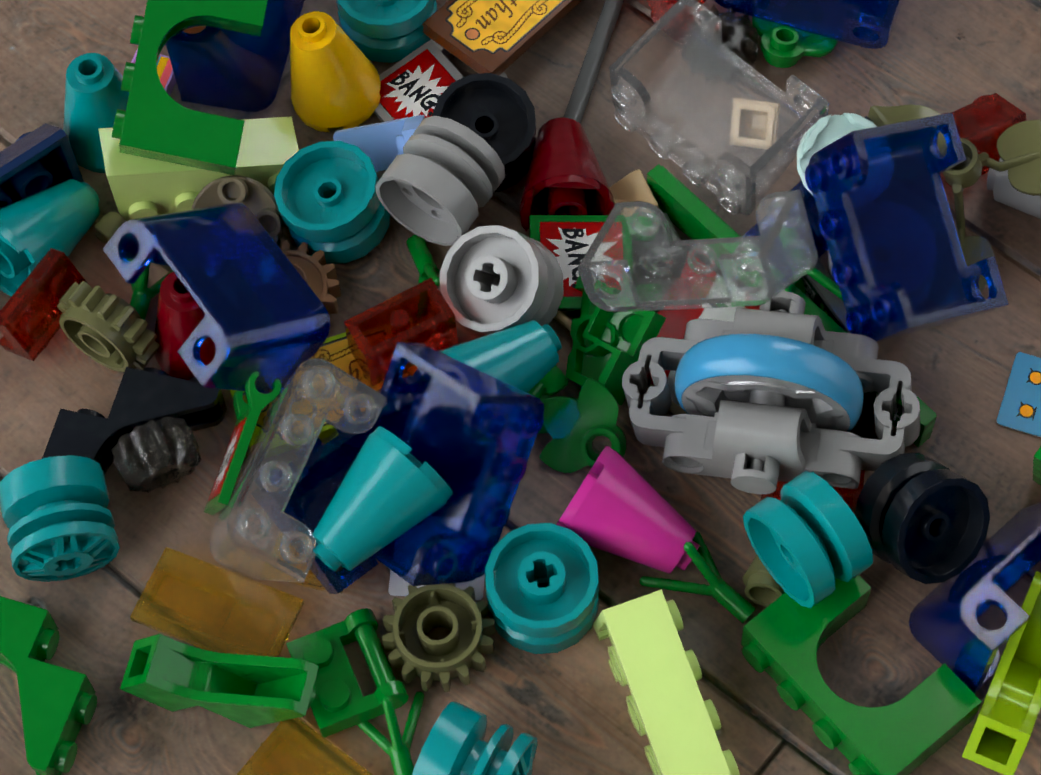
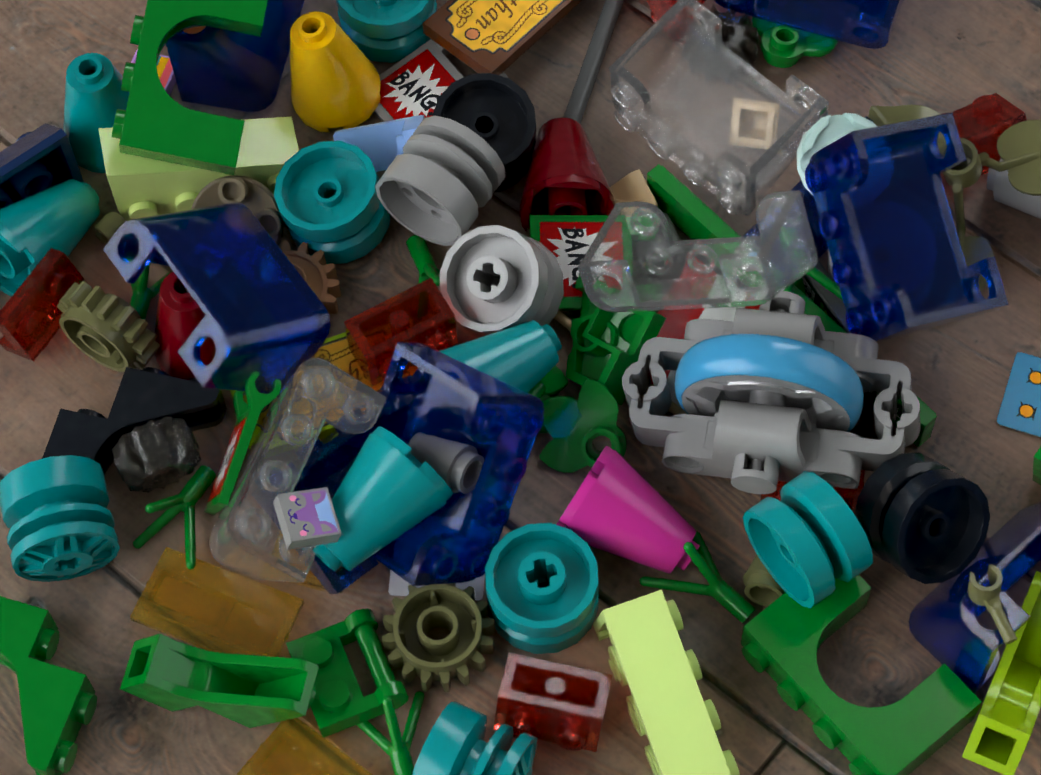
(184, 502): none -> green plant
(307, 518): none -> light grey tile
(453, 461): none -> light grey cone
(553, 702): none -> clear red brick
(990, 599): none -> olive hand

